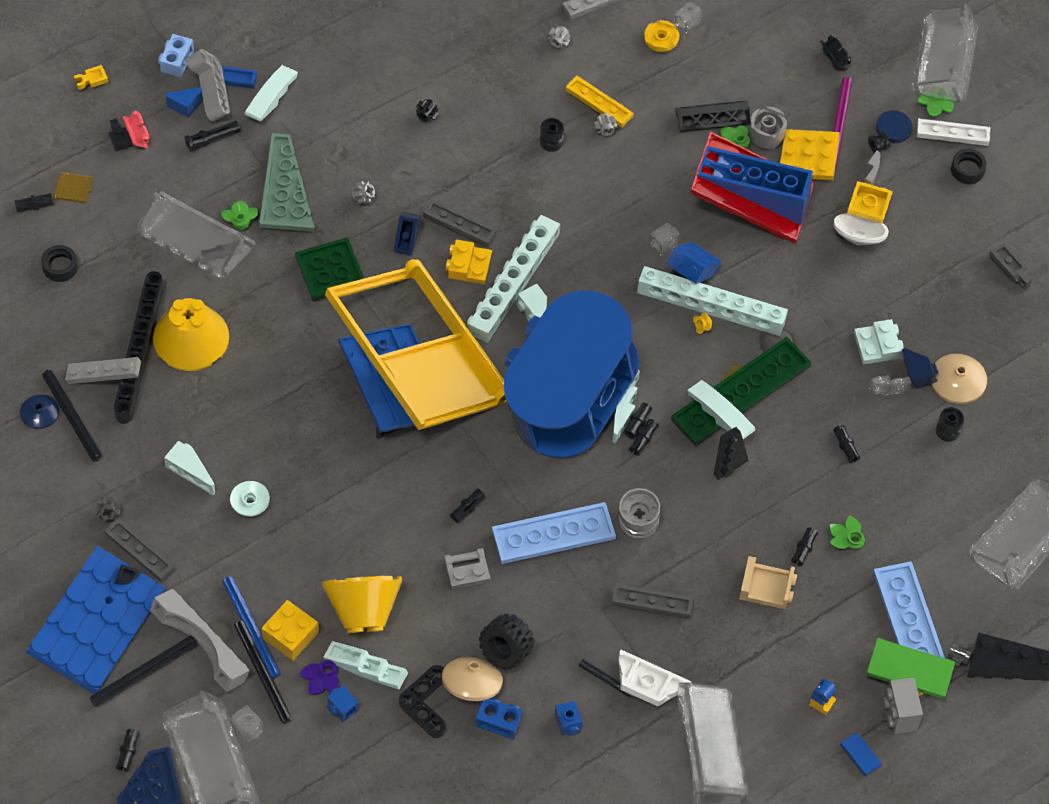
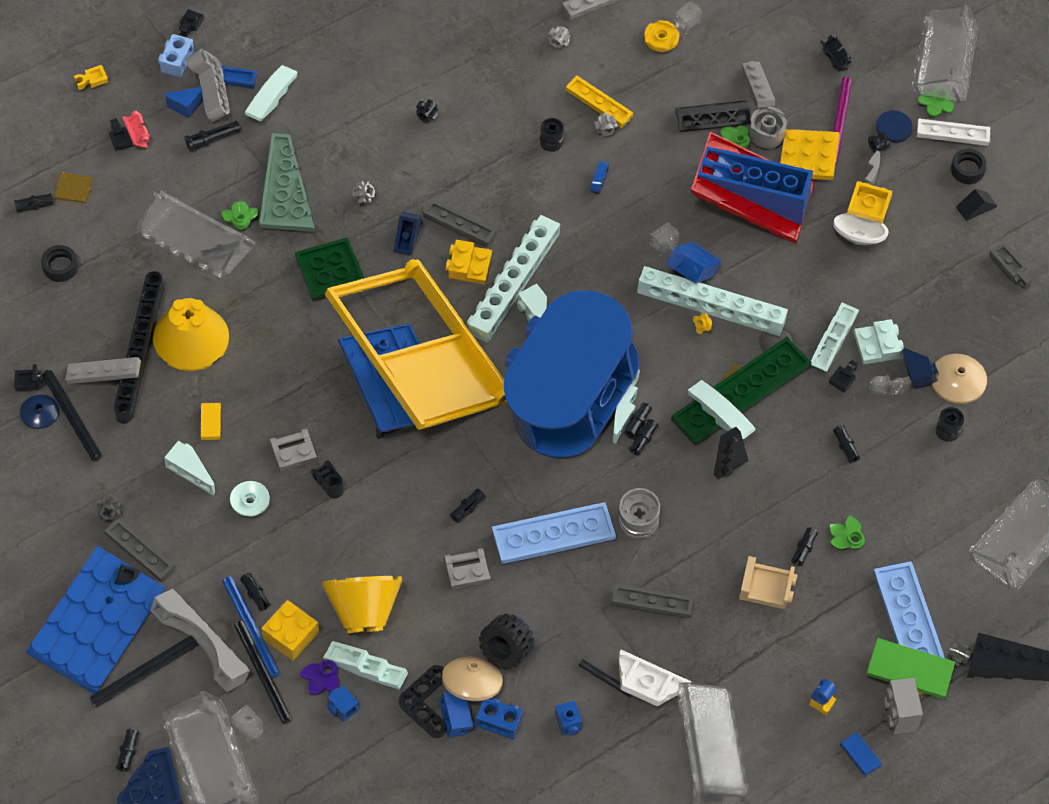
(27, 379): none -> black bracket
(190, 21): none -> black plate
(210, 421): none -> yellow tile
(255, 591): none -> black pin
(293, 455): none -> light grey plate
(326, 477): none -> black piece
(455, 715): none -> blue hinge
(599, 177): none -> blue beam
(758, 84): none -> light grey plate
(834, 337): none -> light aqua slope
(844, 376): none -> black plate
(975, 204): none -> black slope

